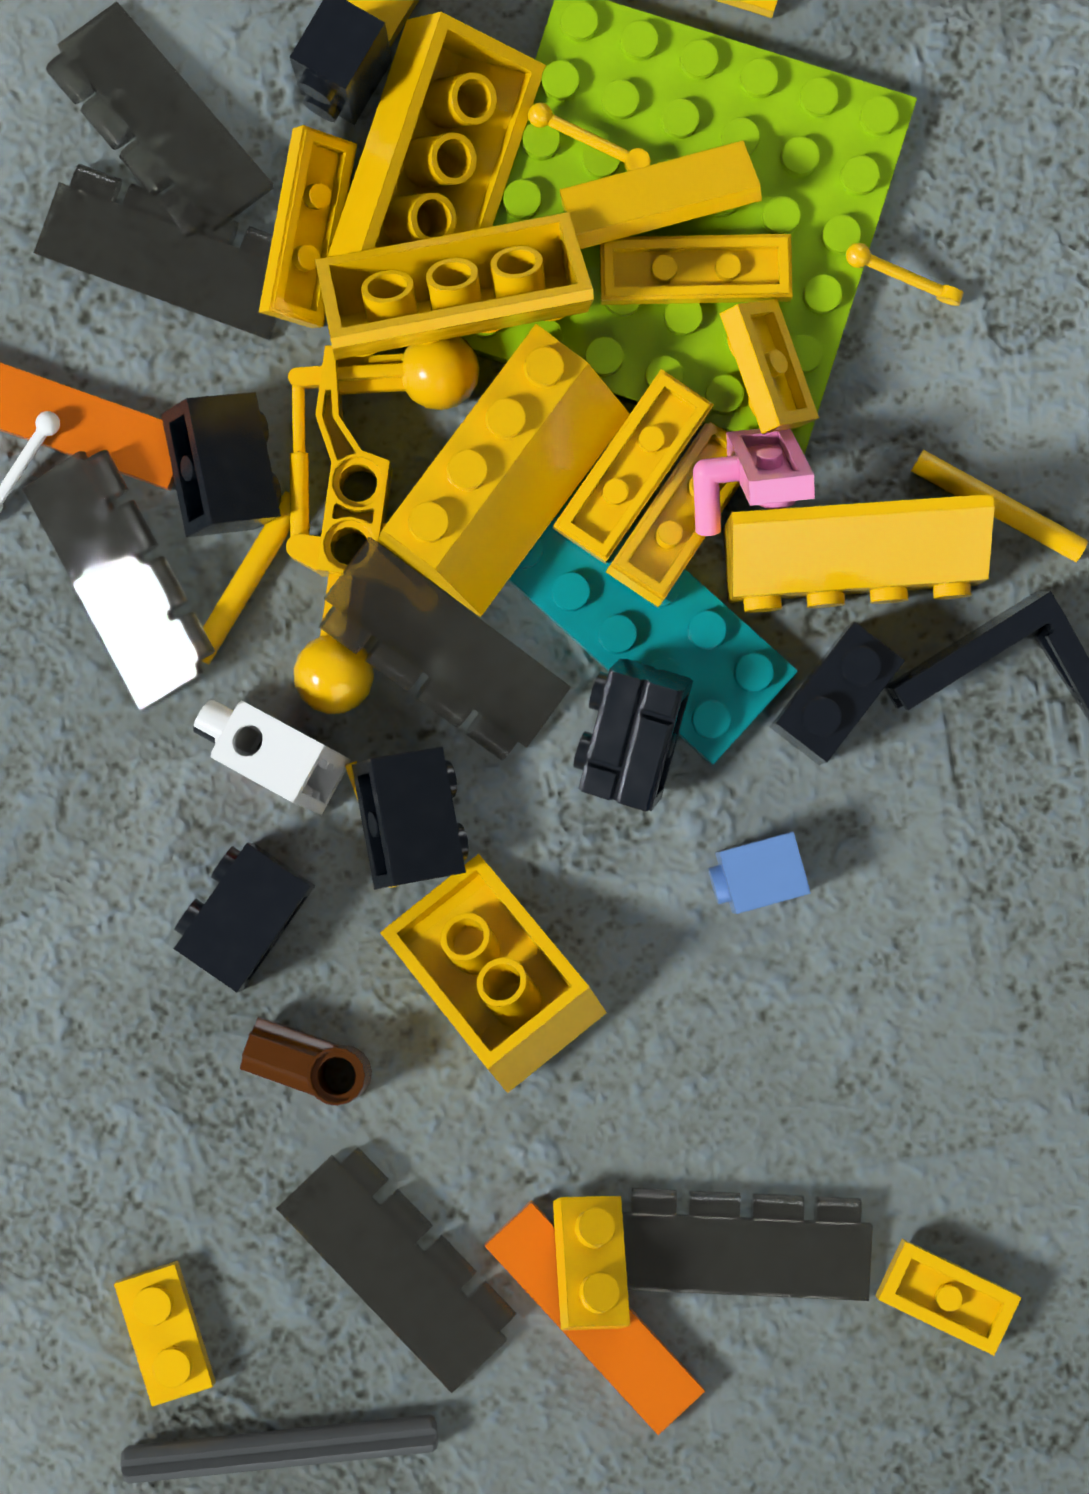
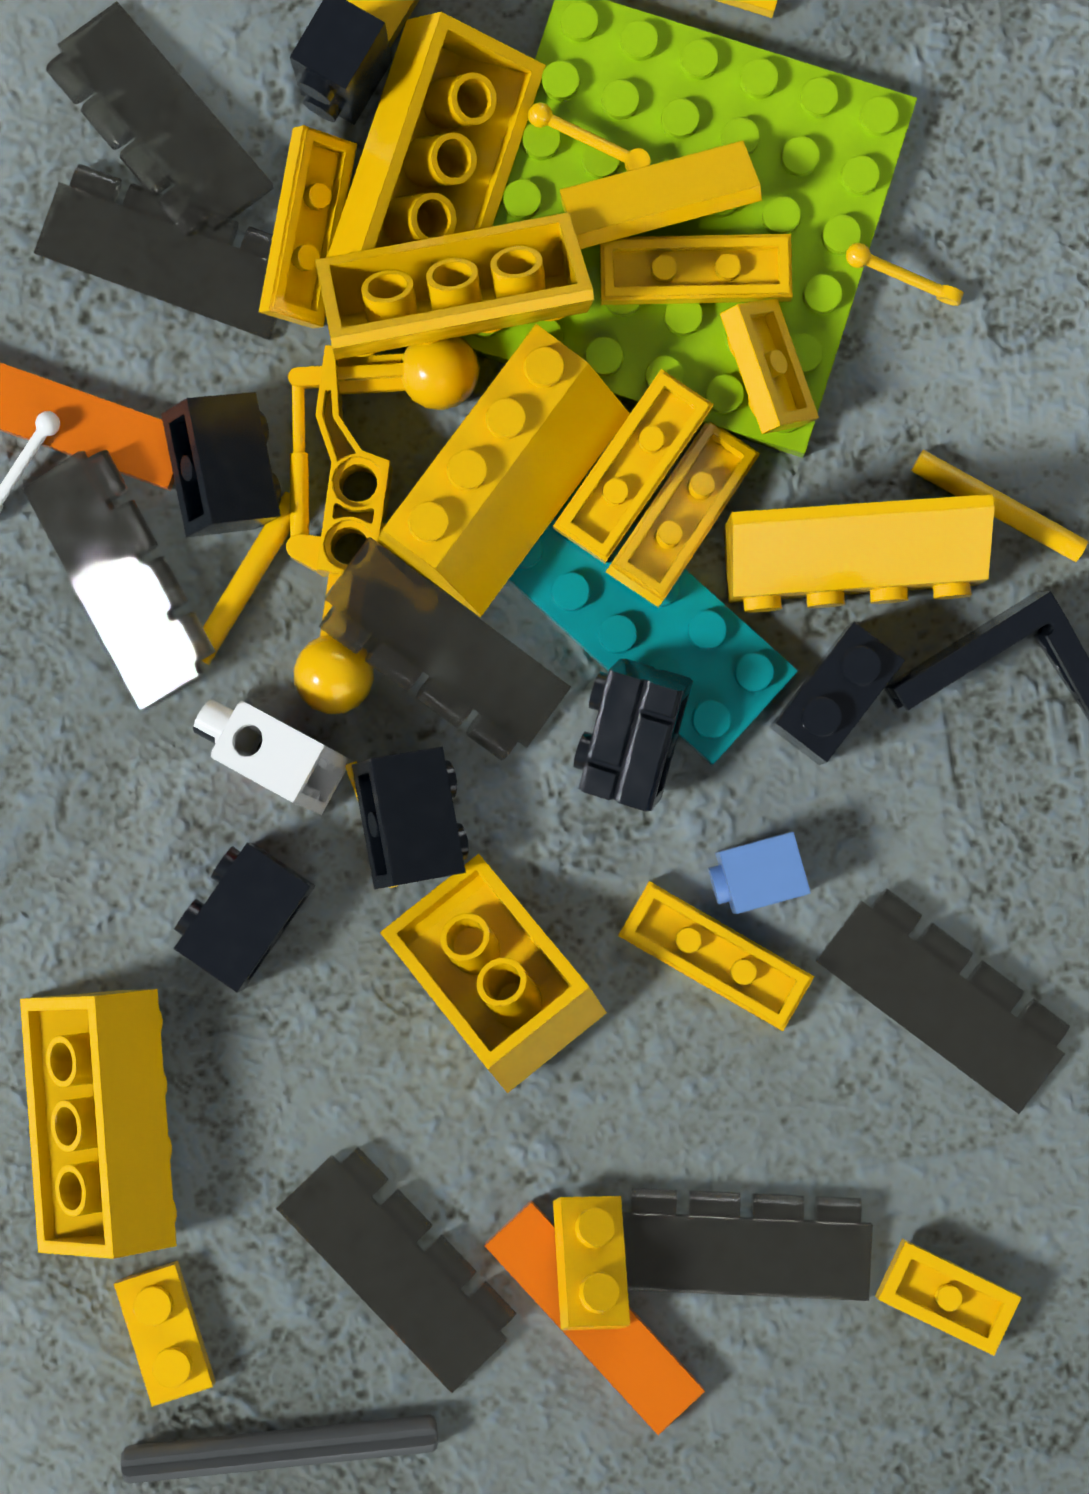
(98, 1123): none -> yellow slope
(300, 1061): reddish brown piece -> none
(715, 956): none -> yellow tile
(767, 467): bright pink plate -> none
(953, 1015): none -> clear smoke windscreen

